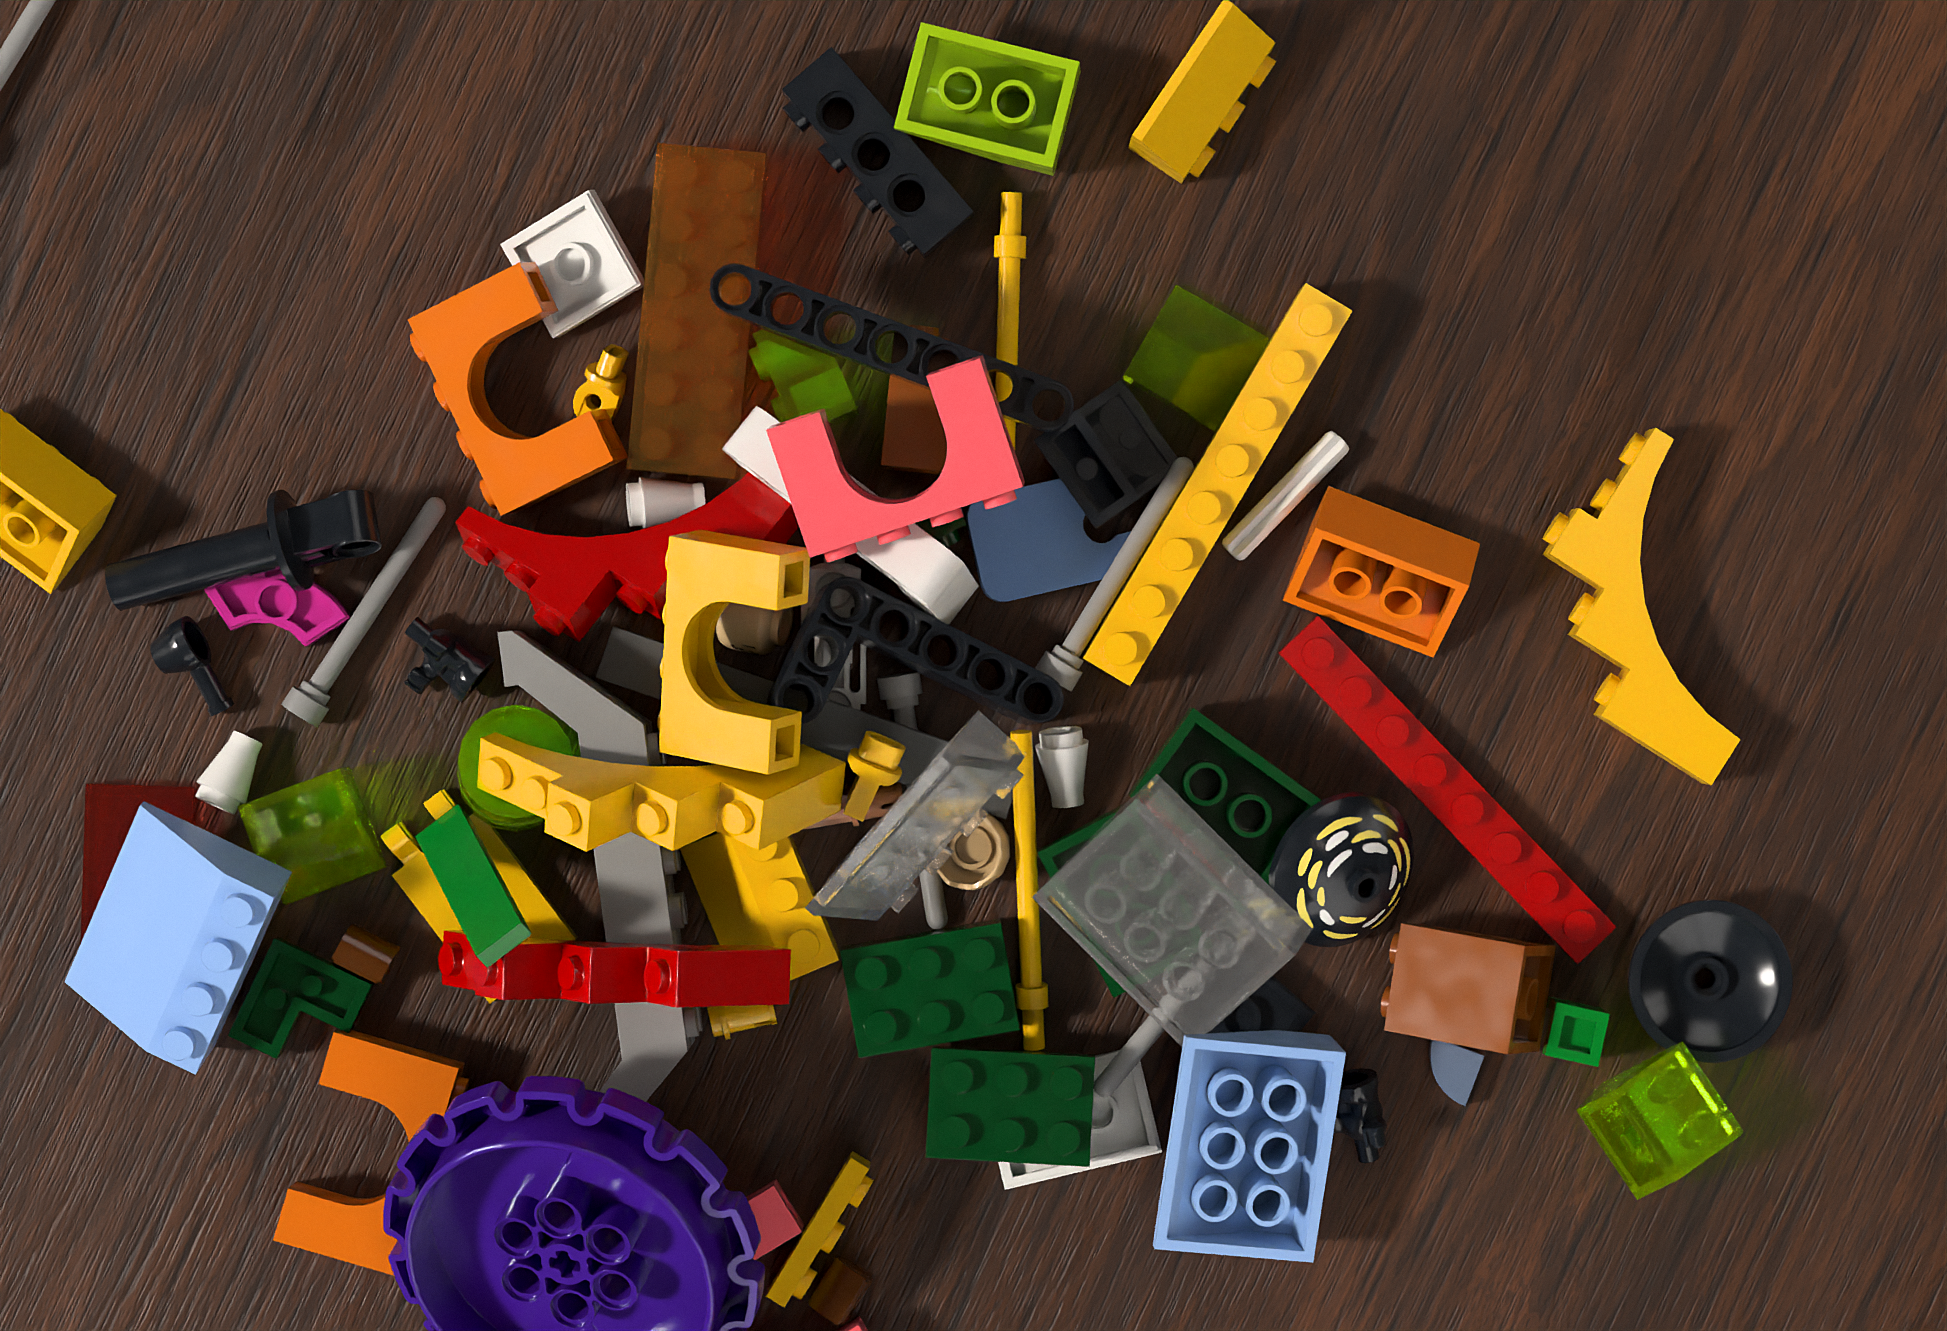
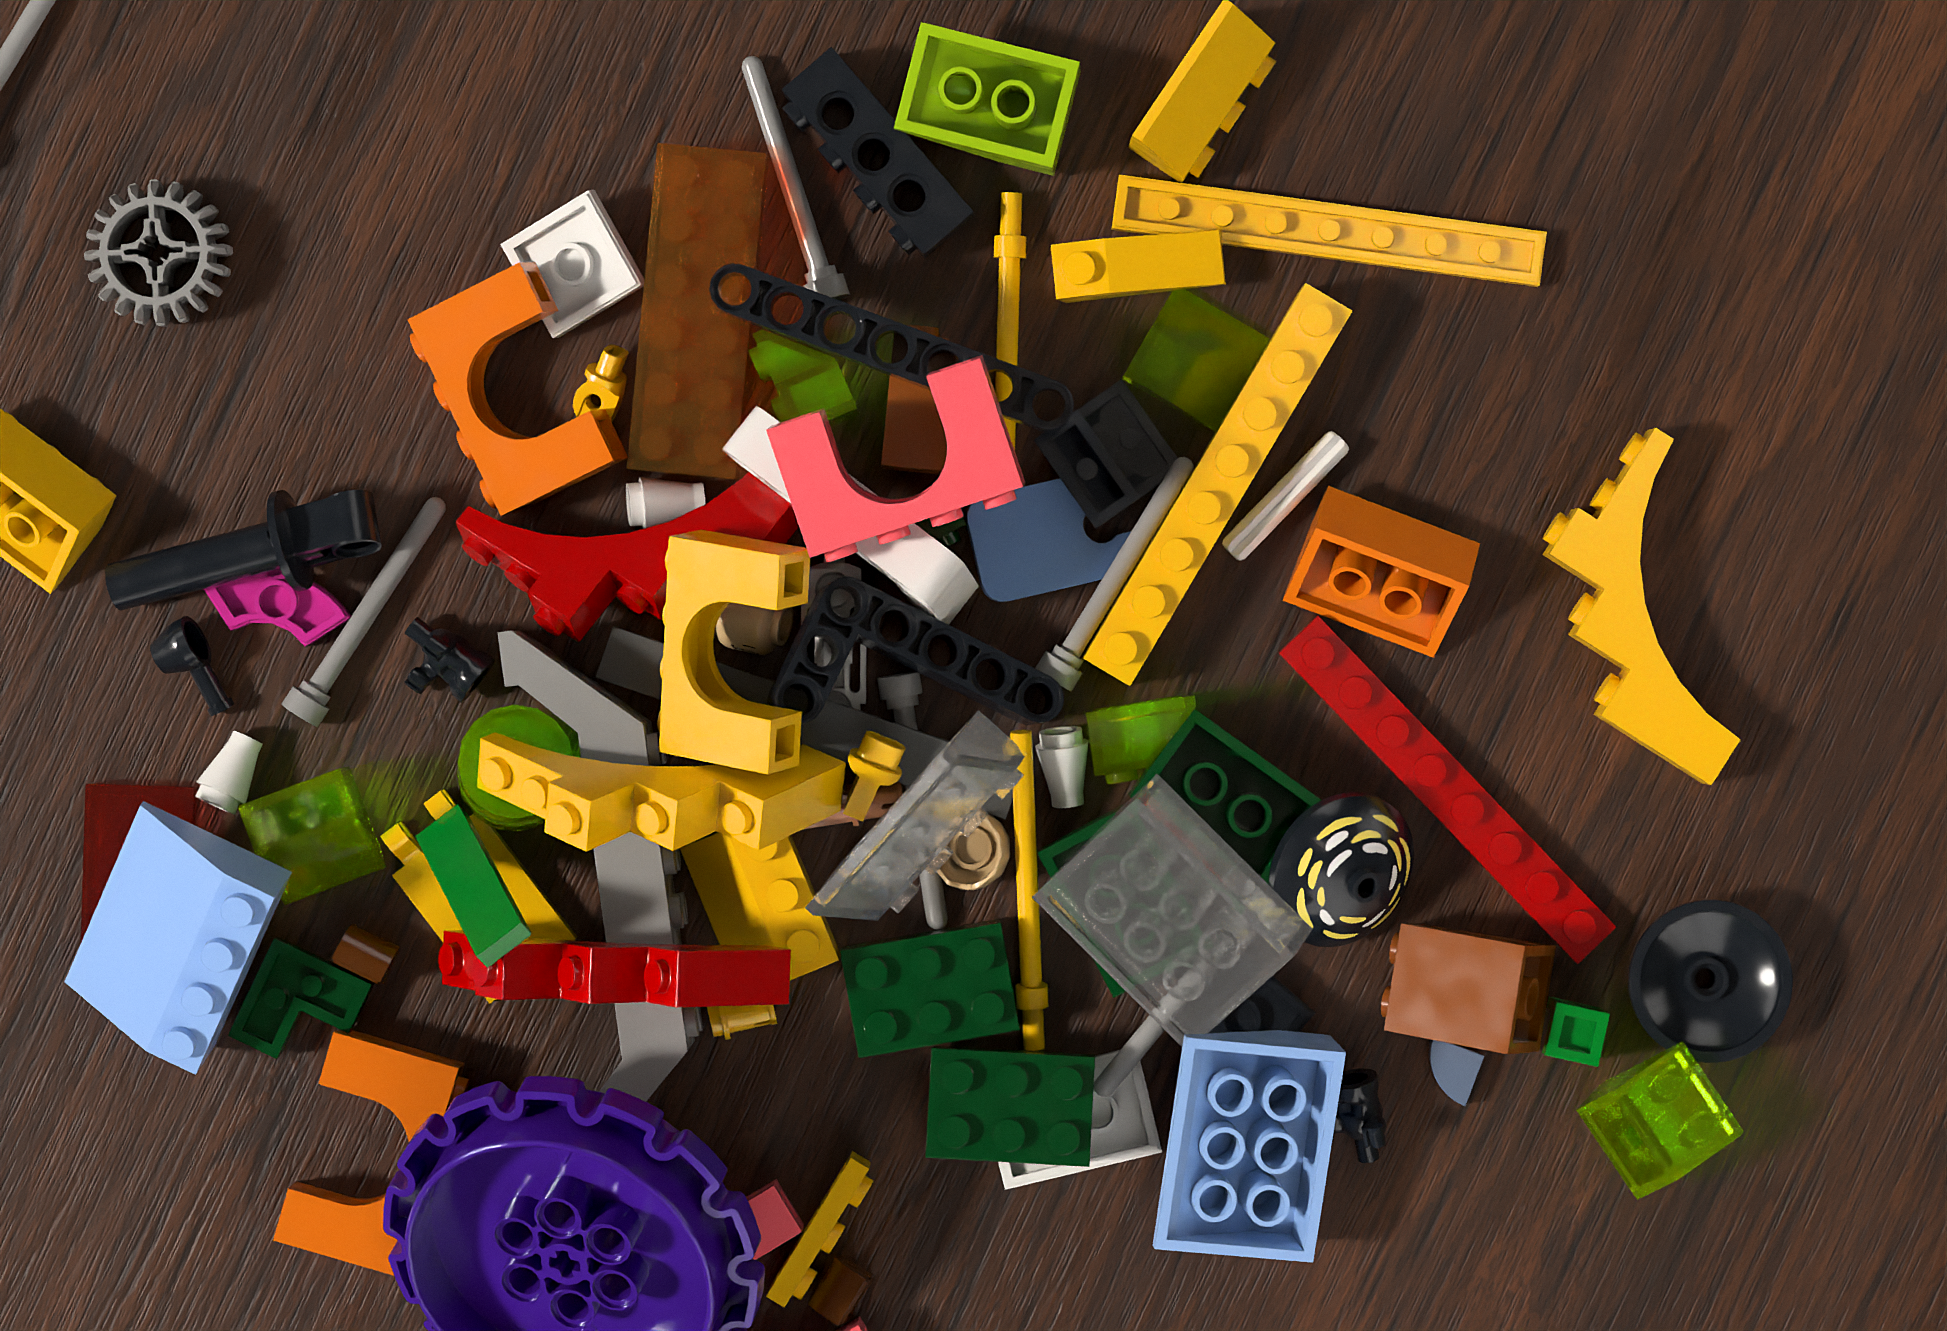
(155, 230): none -> light grey gear
(820, 276): none -> piece
(1133, 734): none -> clear neon green slope
(1137, 265): none -> yellow slope
(1332, 230): none -> yellow tile

